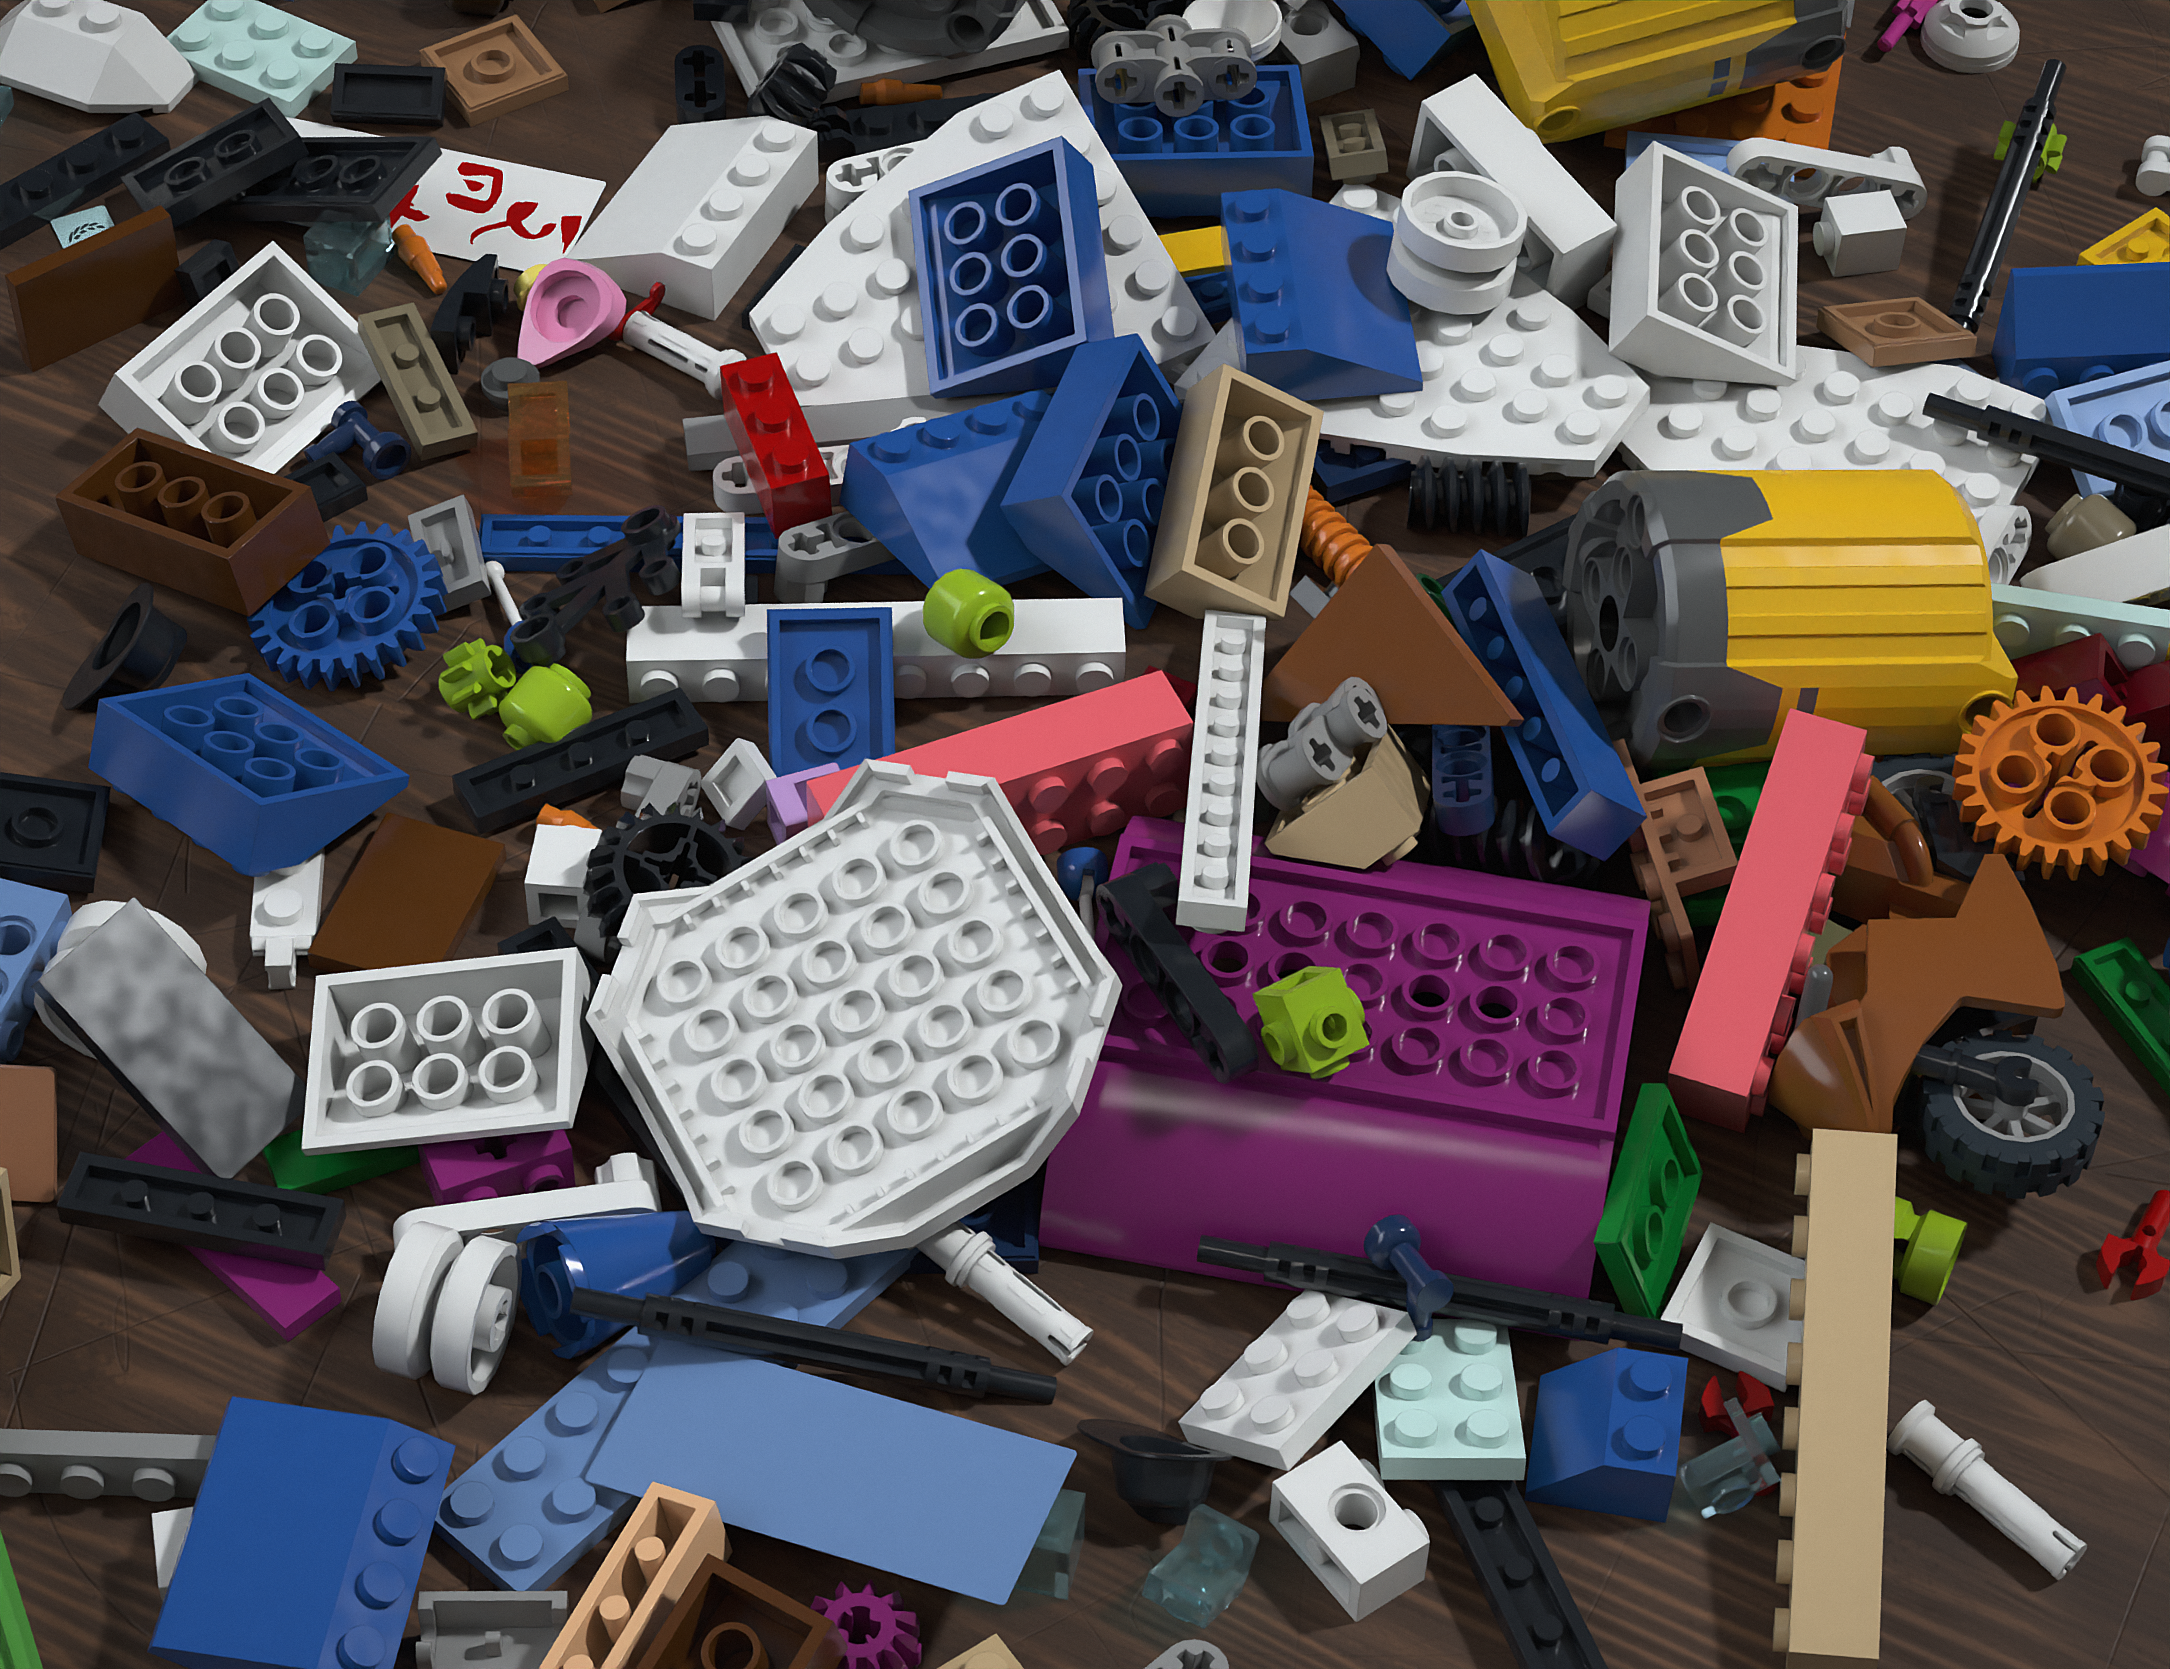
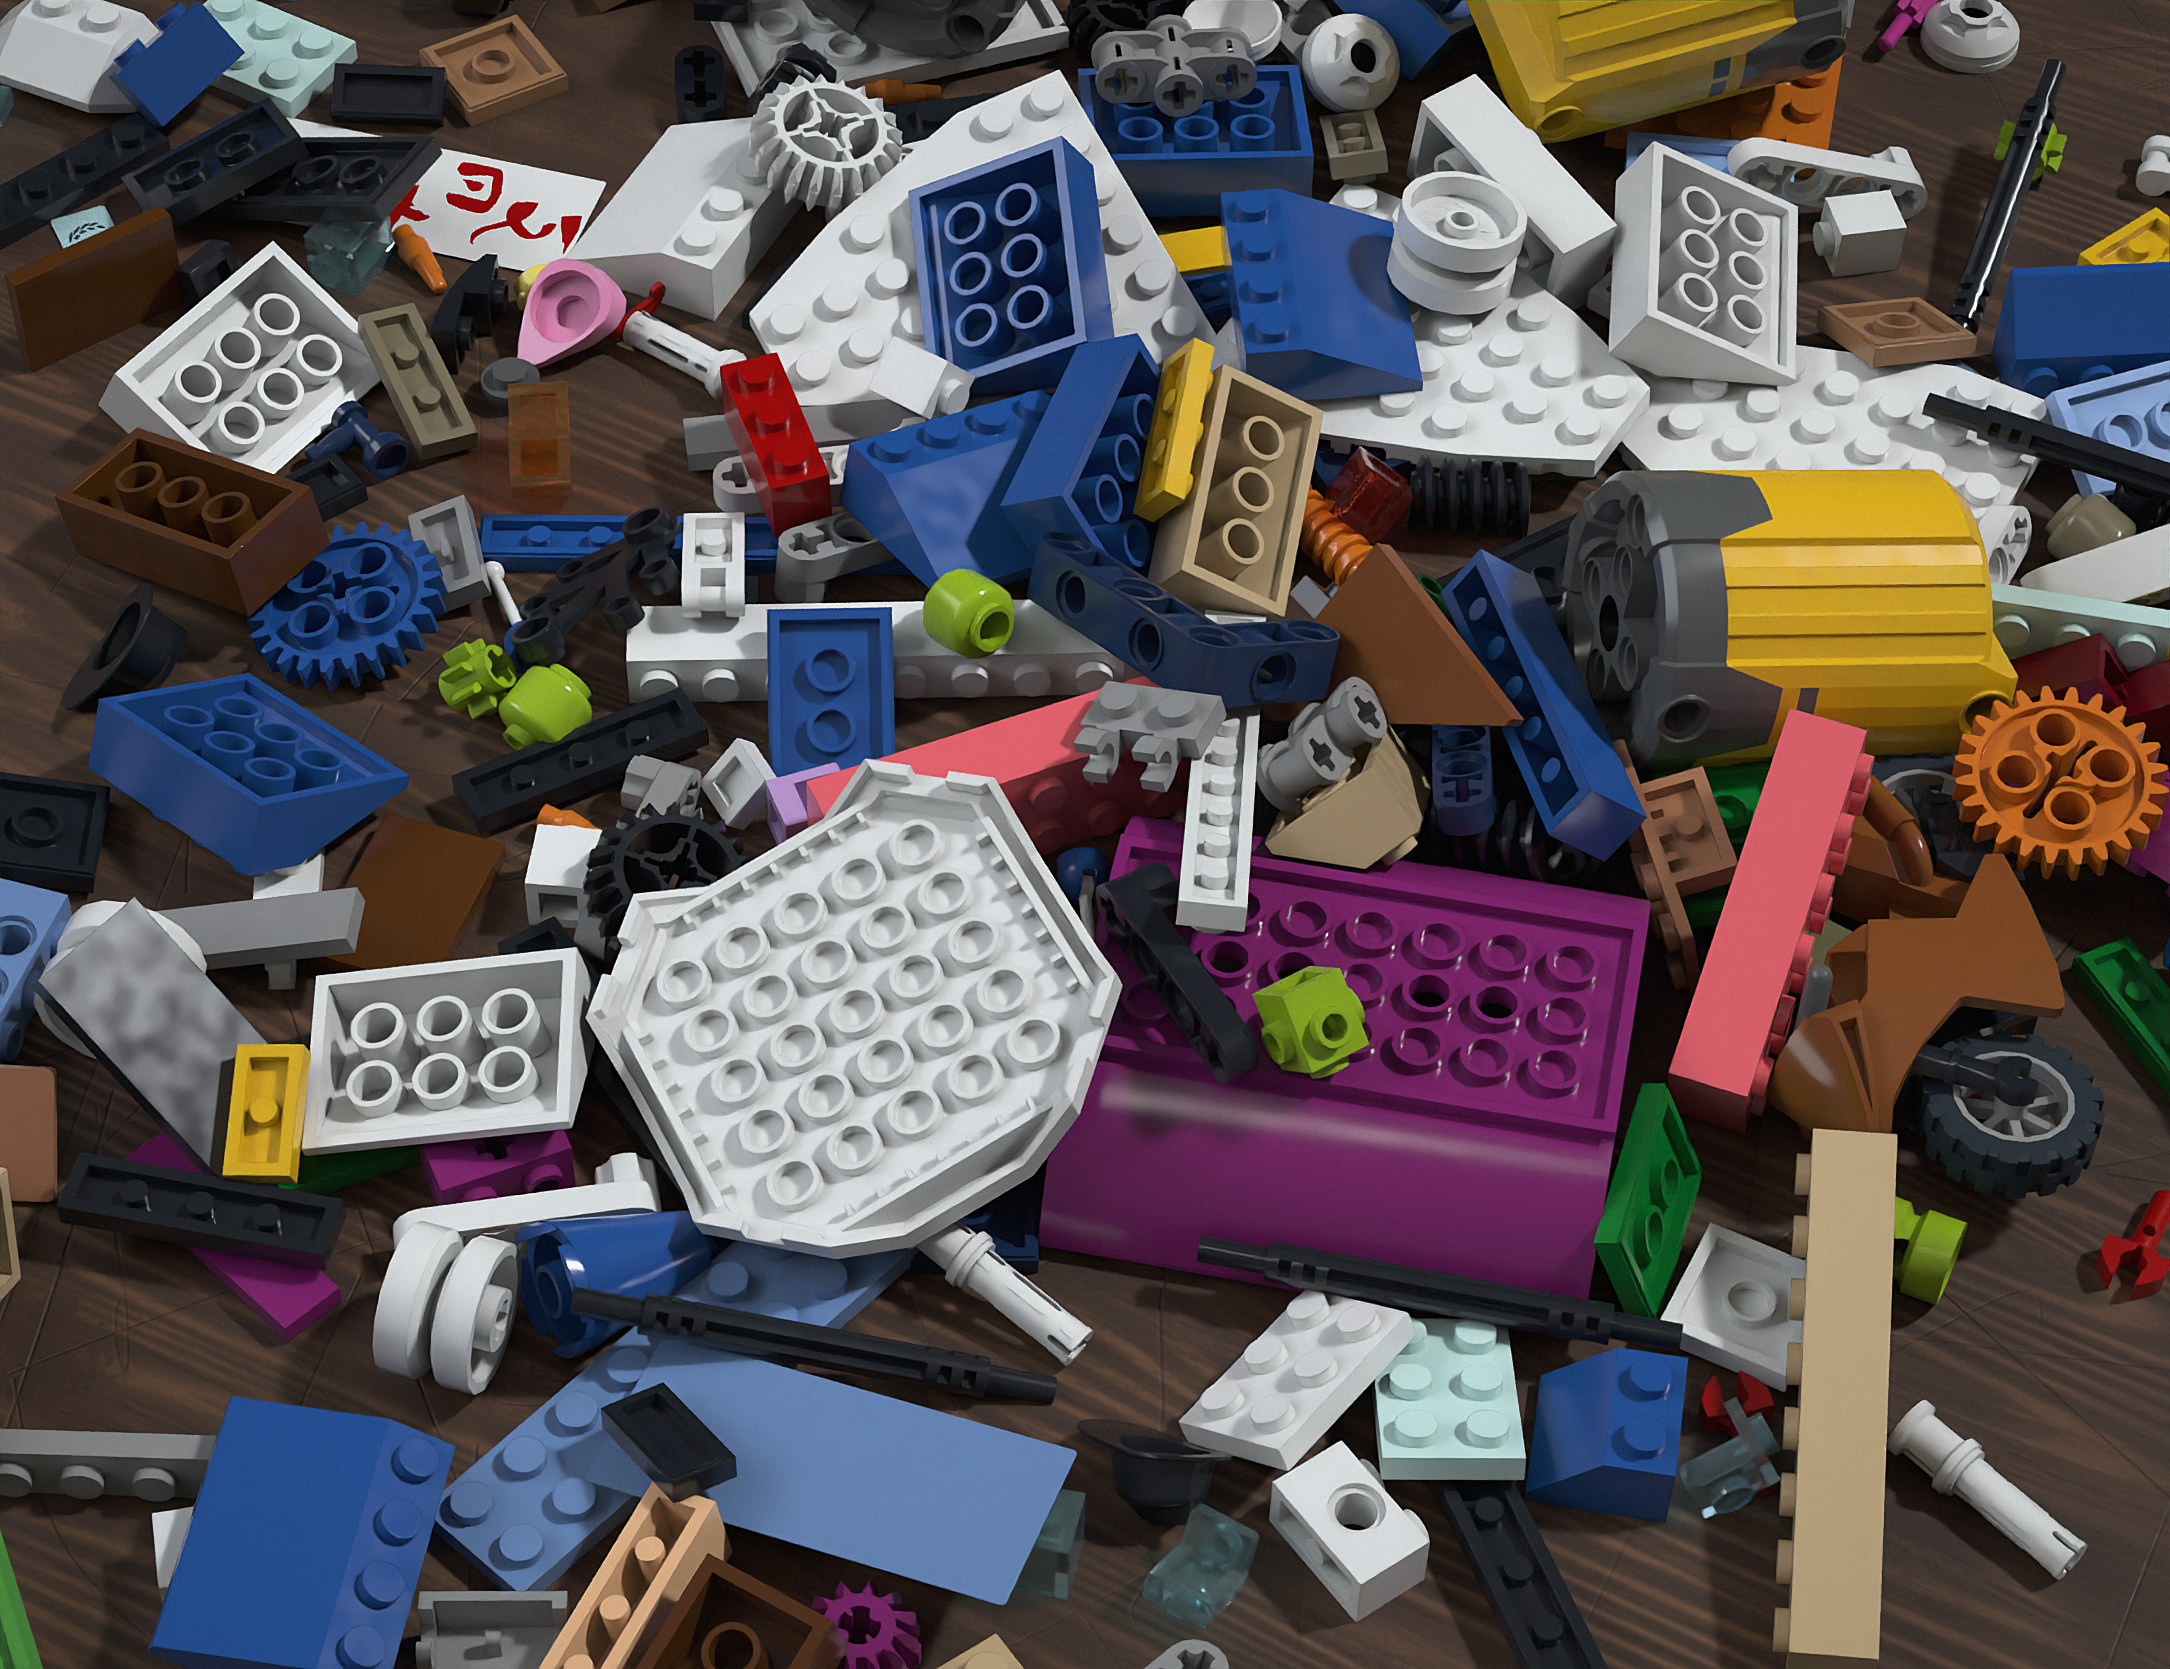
(175, 63): none -> blue brick
(267, 1113): none -> yellow plate
(274, 927): none -> light grey tile
(668, 1442): none -> black tile
(831, 131): none -> white gear
(921, 381): none -> white brick
(1152, 722): none -> light grey plate
(1171, 639): none -> dark blue beam
(1175, 430): none -> yellow plate
(1330, 69): none -> white piece
(1368, 495): none -> clear red brick
(1395, 1245): dark blue piece -> none

